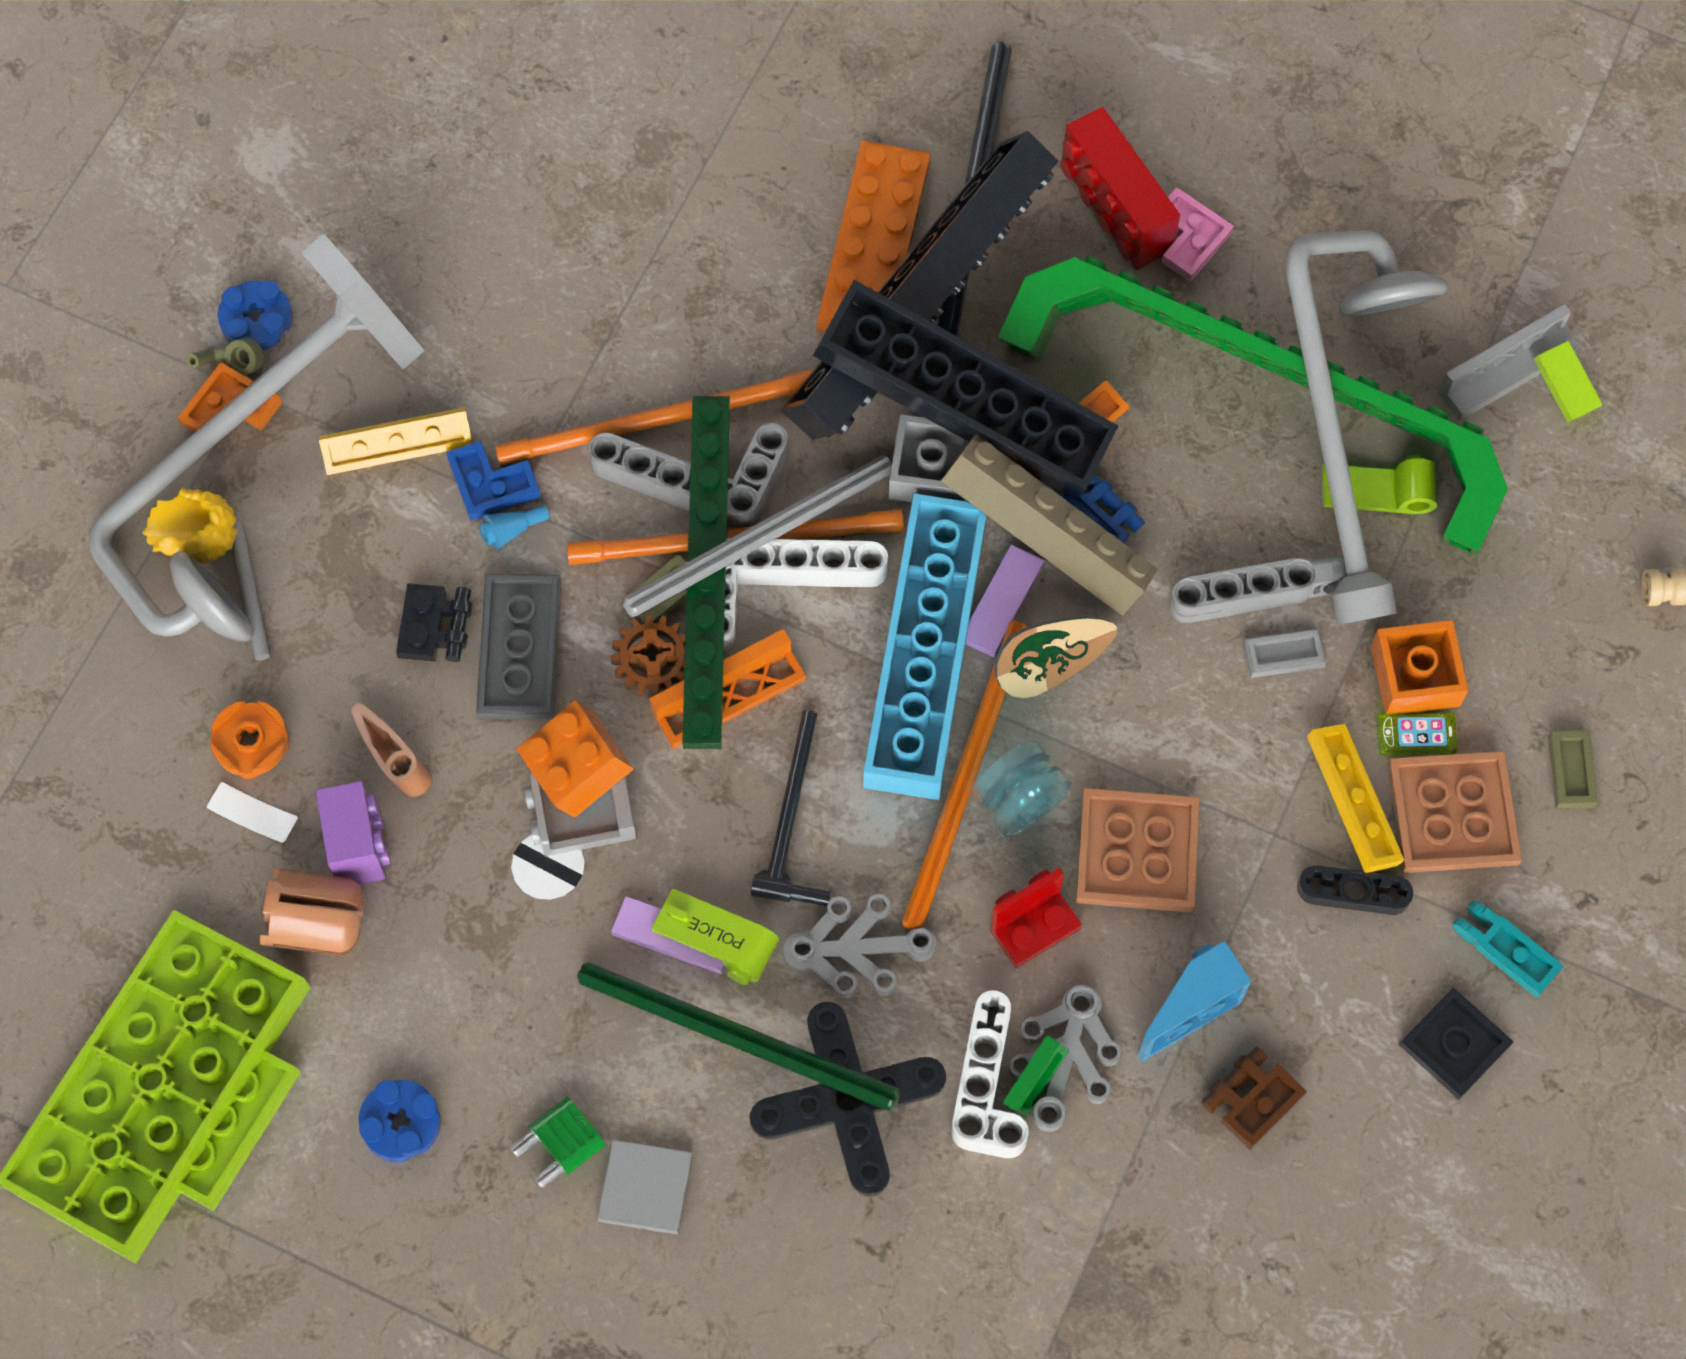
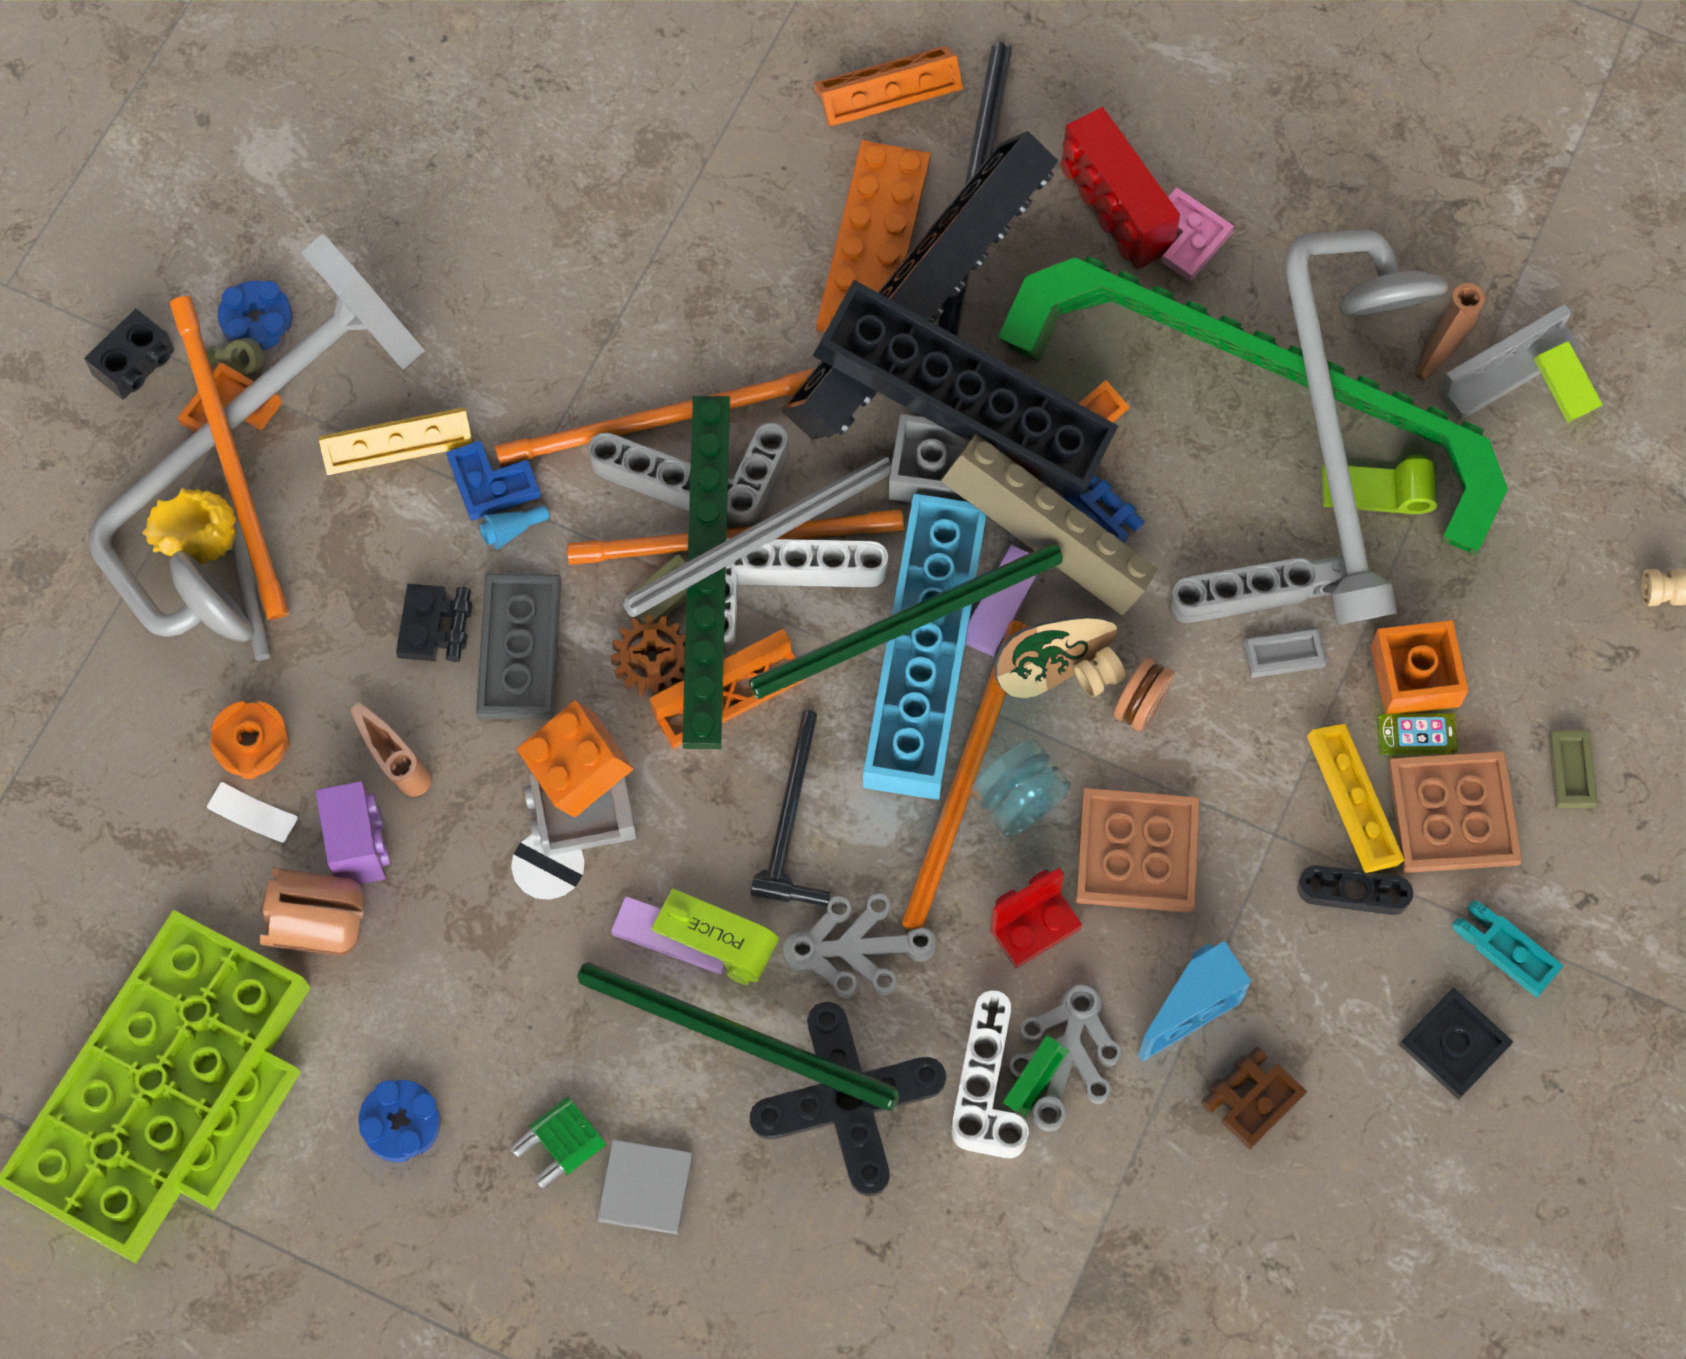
(123, 349): none -> black brick
(268, 585): none -> orange piece
(889, 85): none -> orange fence
(905, 621): none -> dark green axle
(1100, 671): none -> tan wheel
(1144, 694): none -> nougat head
(1452, 328): none -> nougat piece

